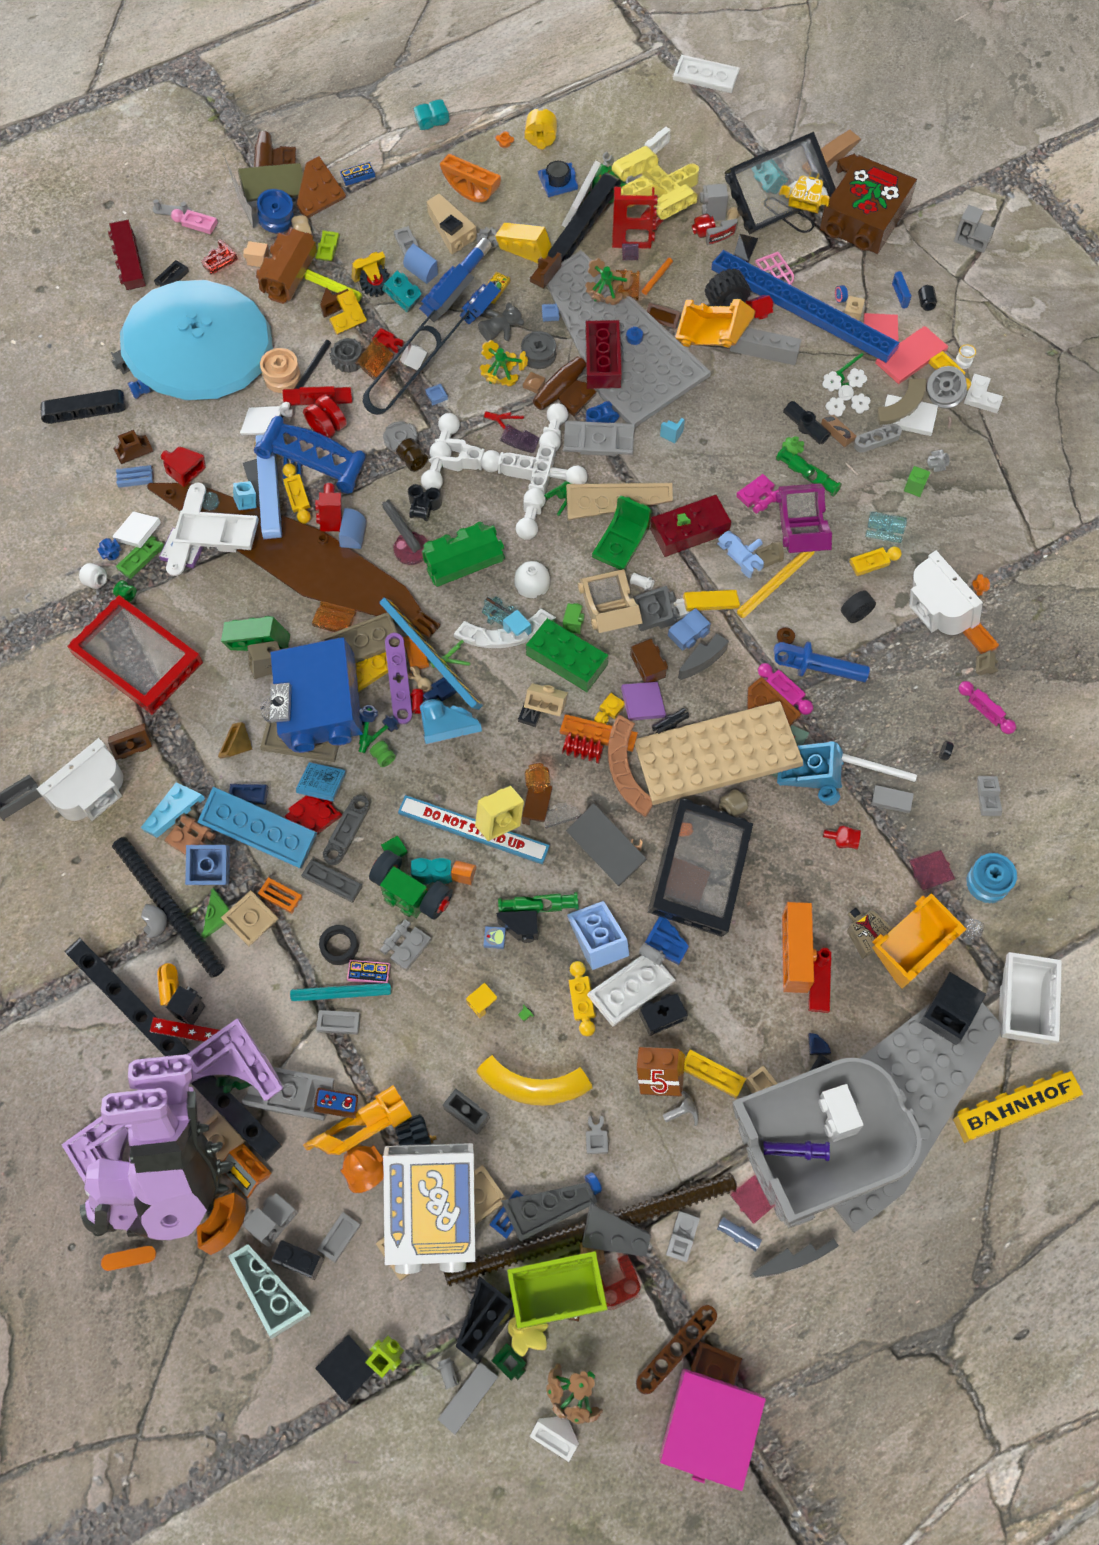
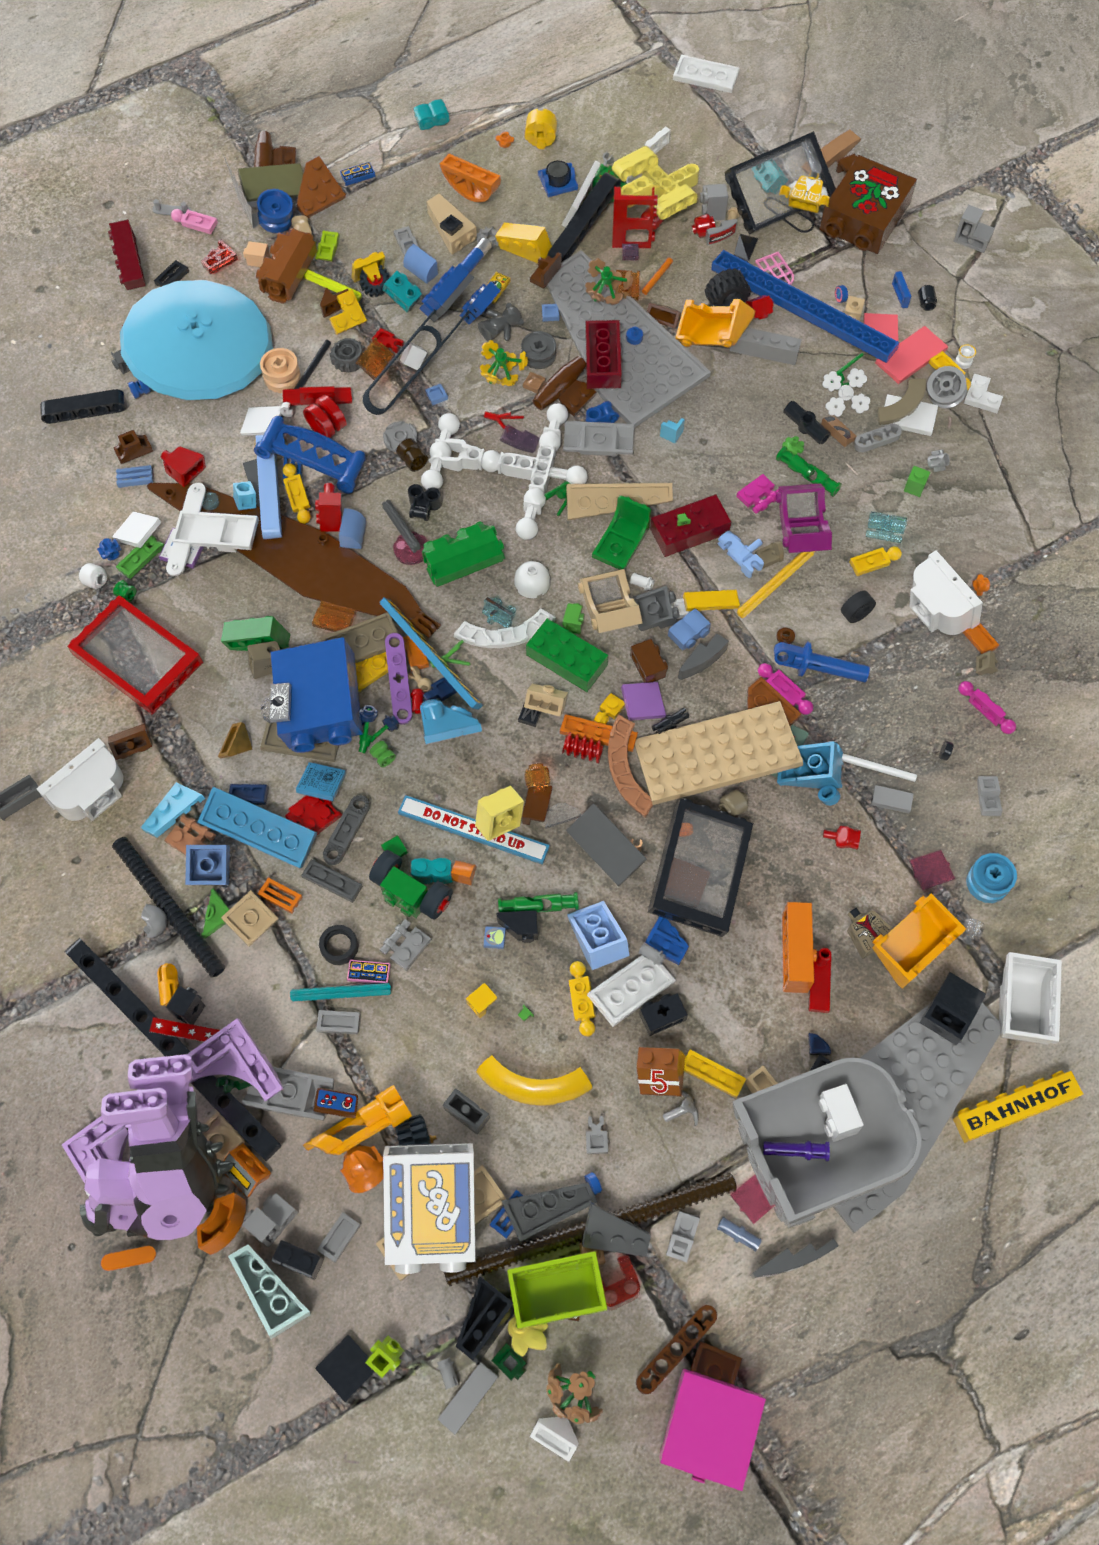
(517, 624): medium azure panel -> none

